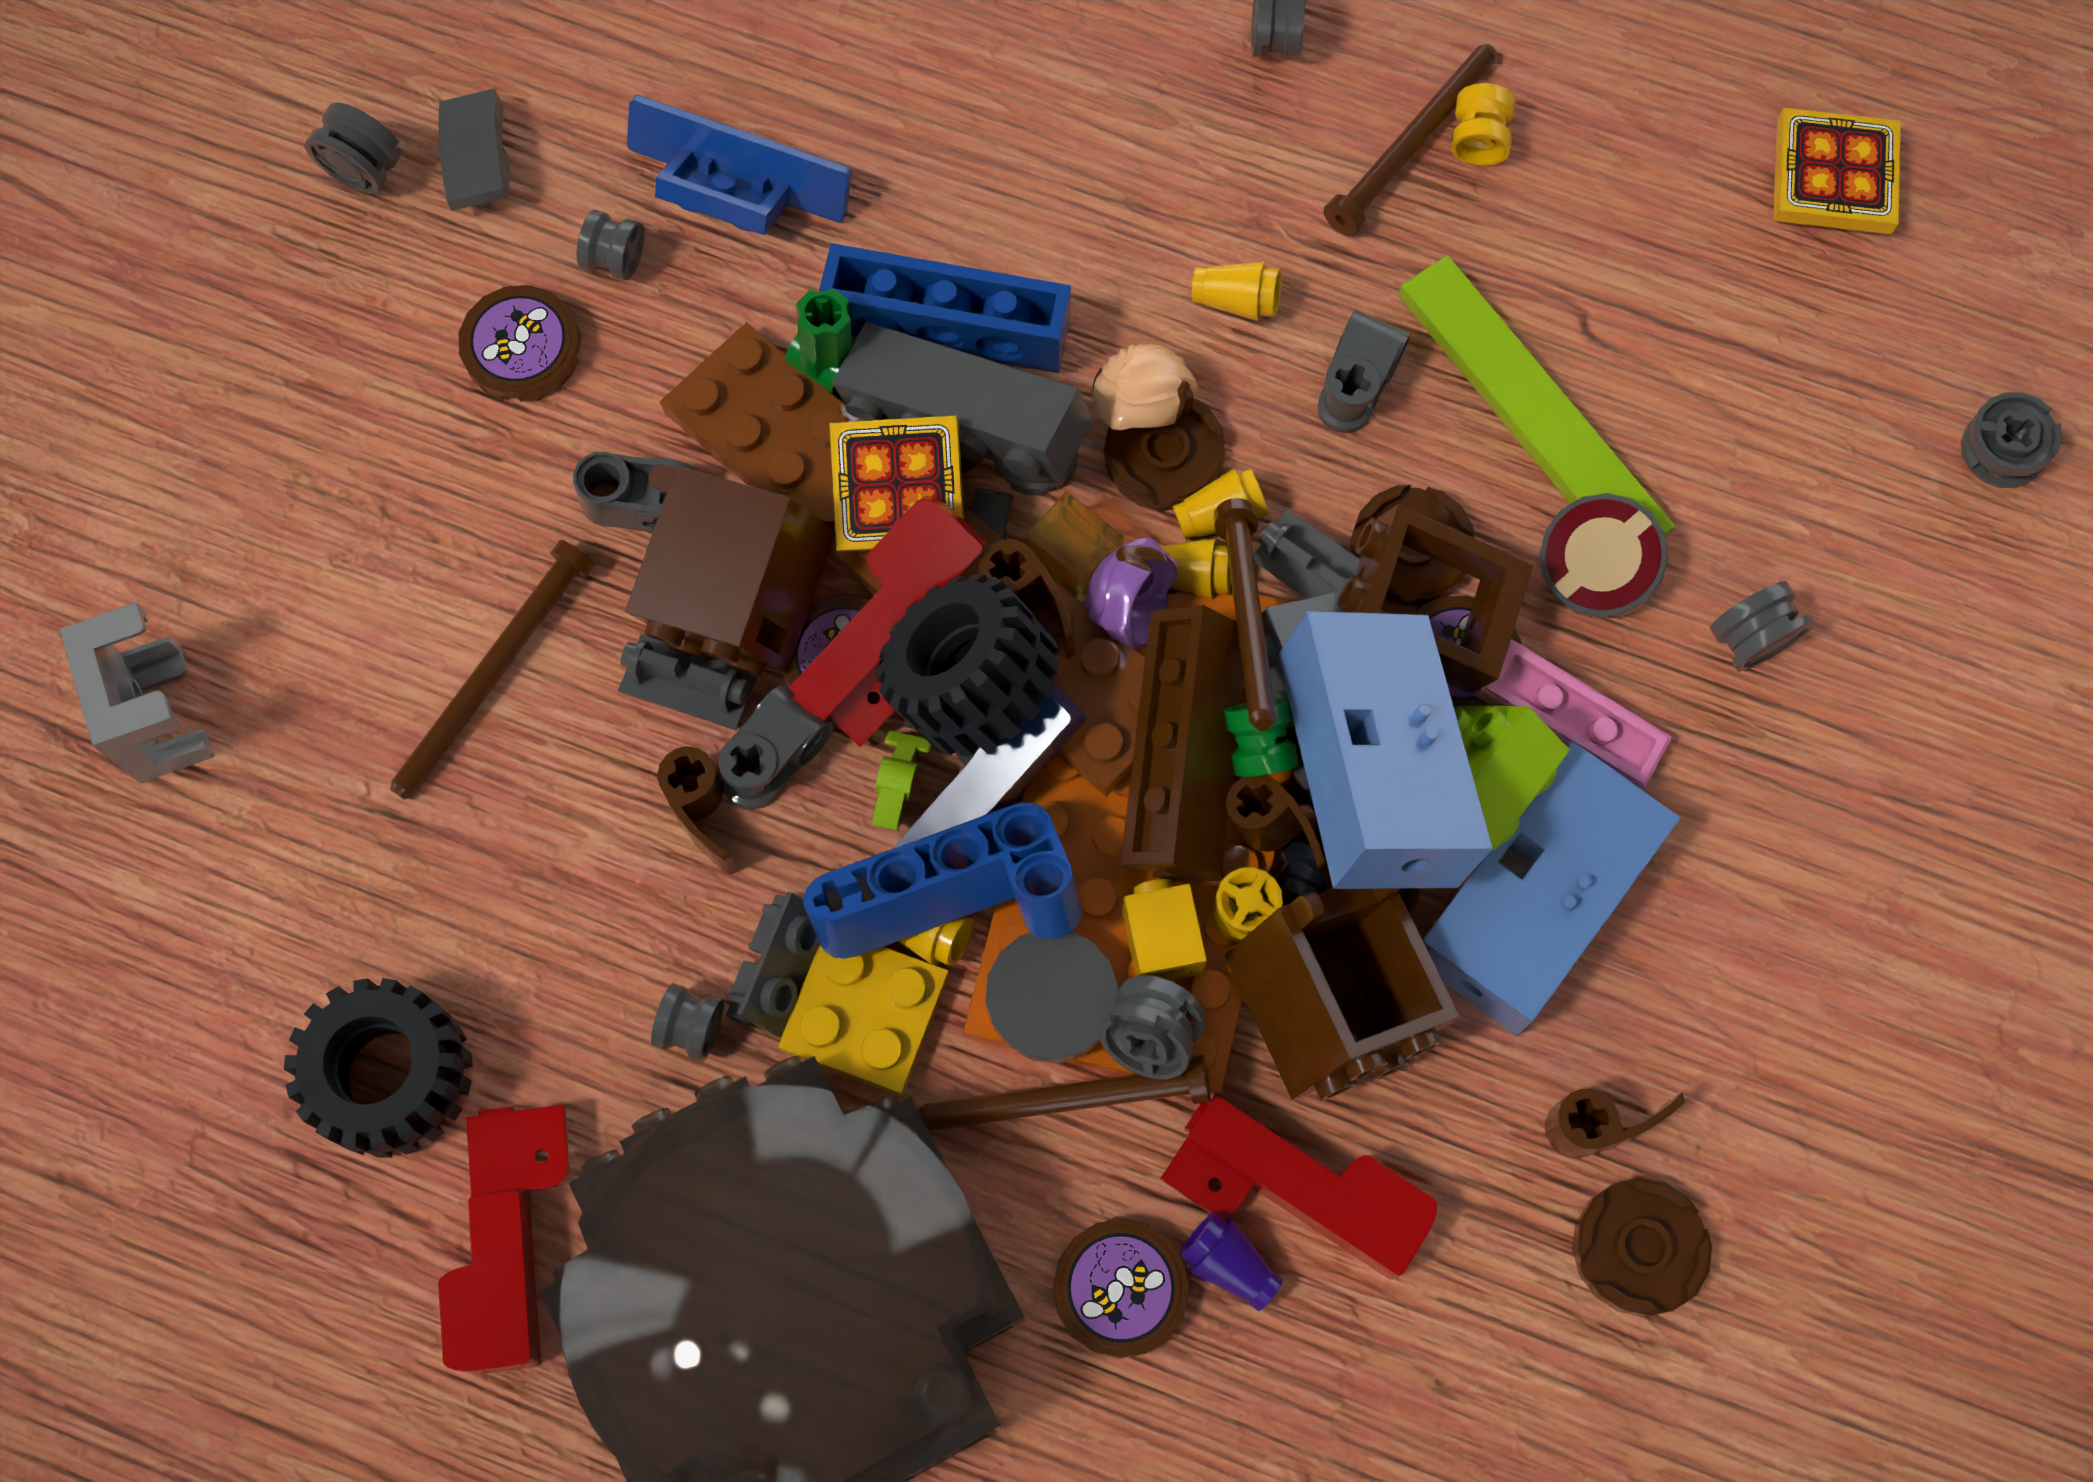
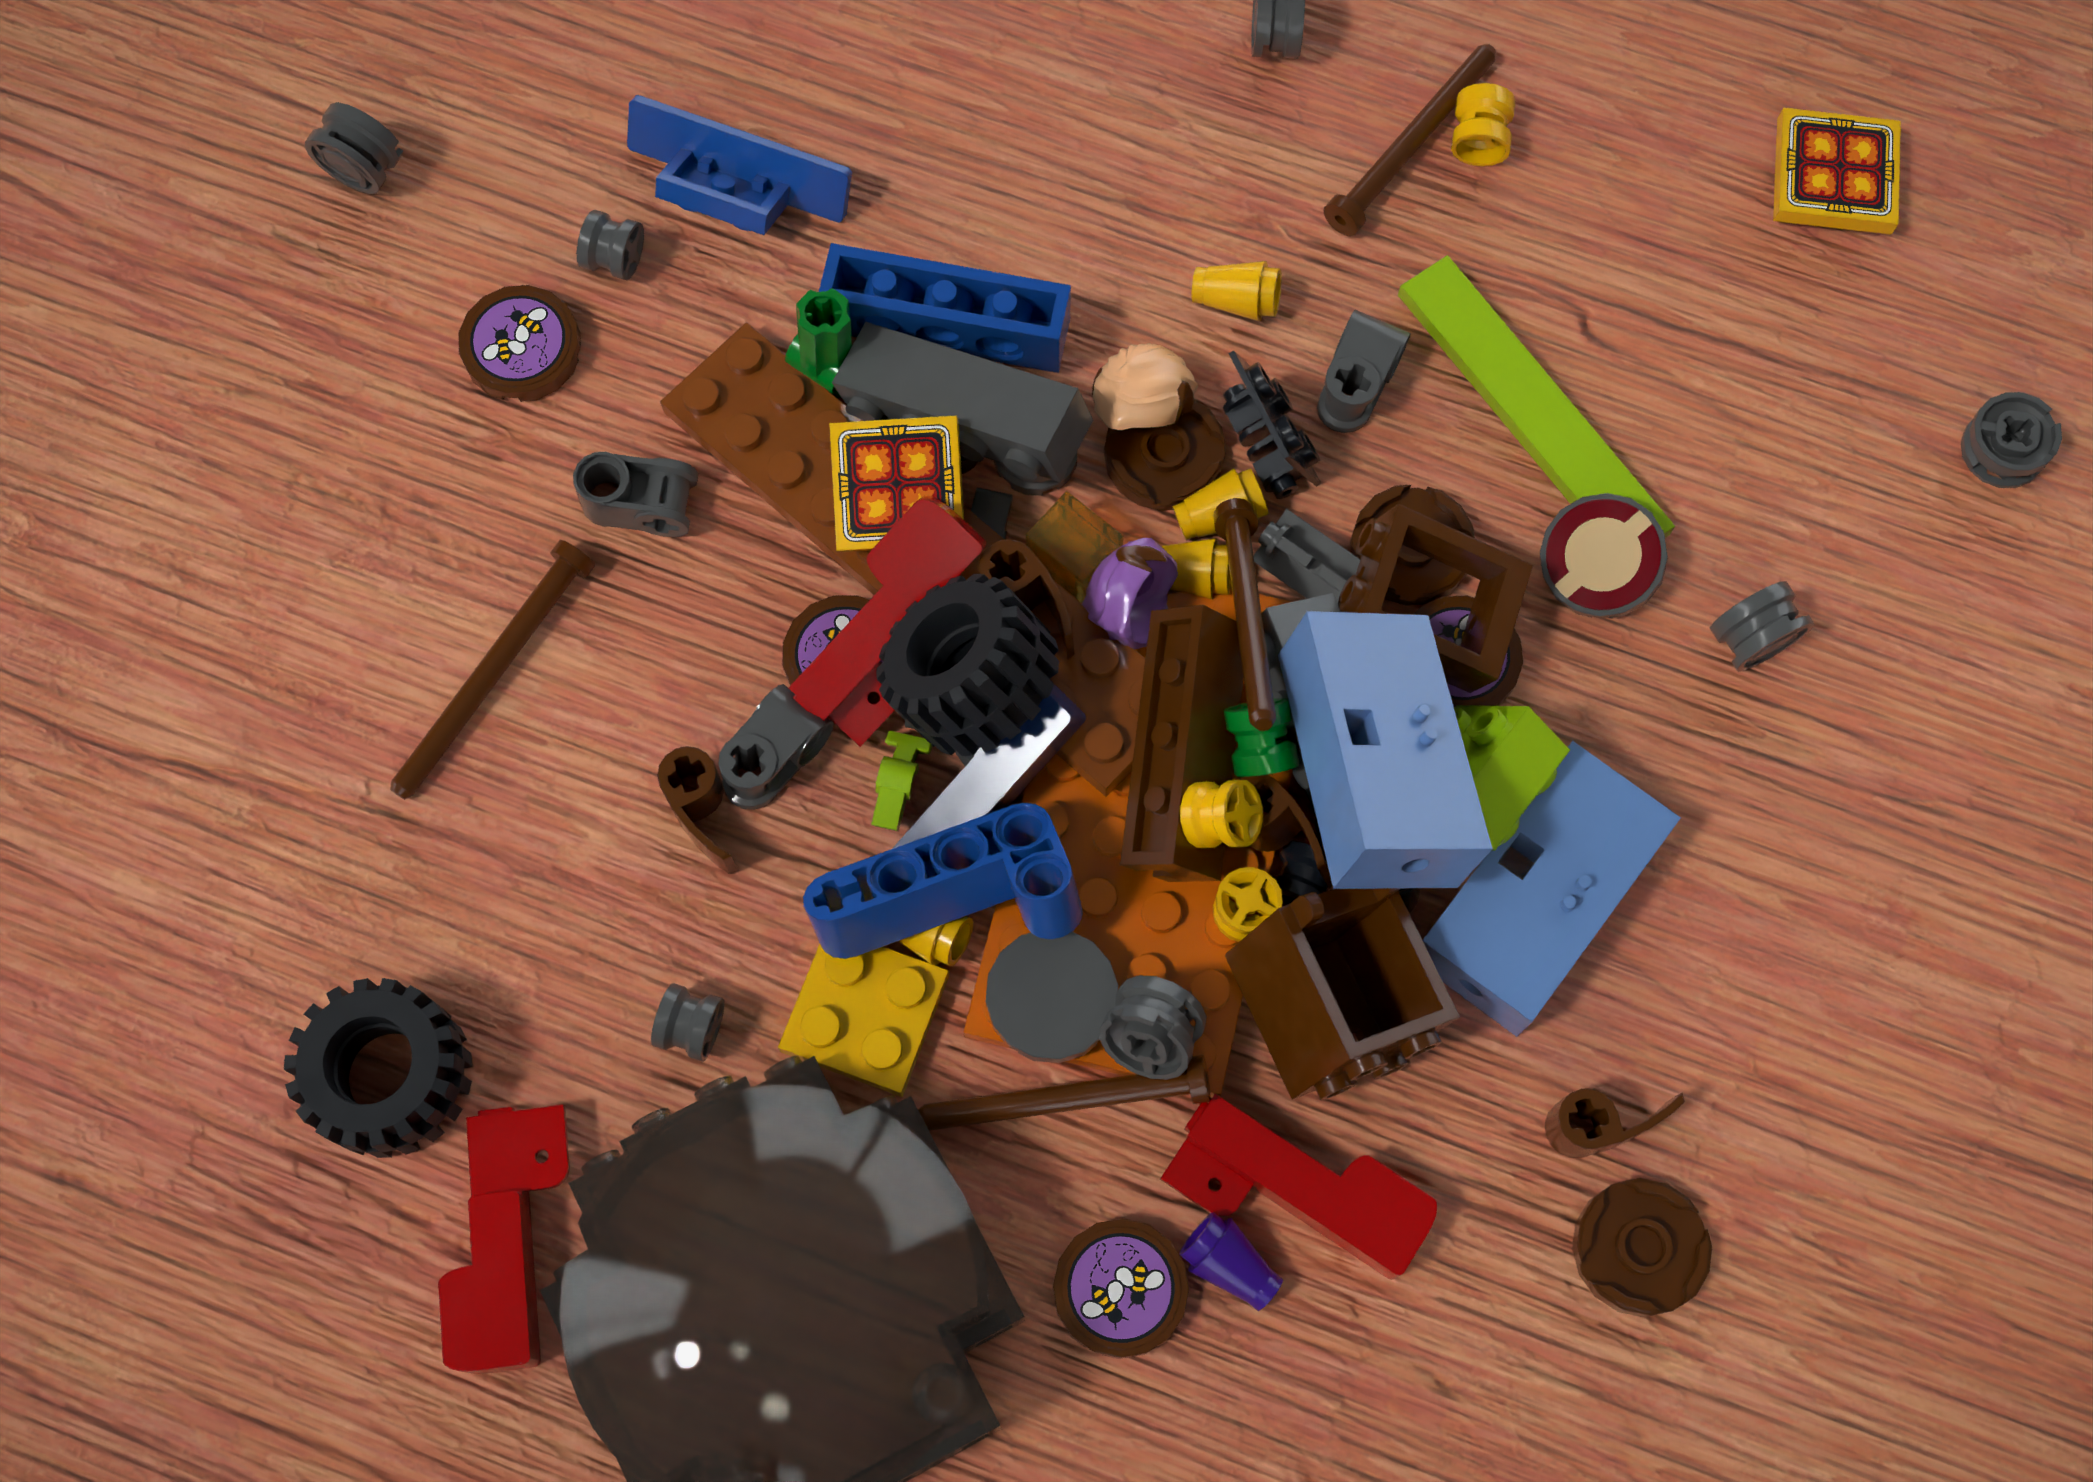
(110, 694): light grey panel -> none
(472, 151): dark grey slope -> none
(685, 683): dark grey hinge -> none
(729, 570): reddish brown container -> none
(769, 990): dark grey hinge -> none
(1163, 931): yellow brick -> none
(1221, 814): none -> yellow wheel
(1261, 420): none -> black hinge
(1578, 714): bright pink tile -> none

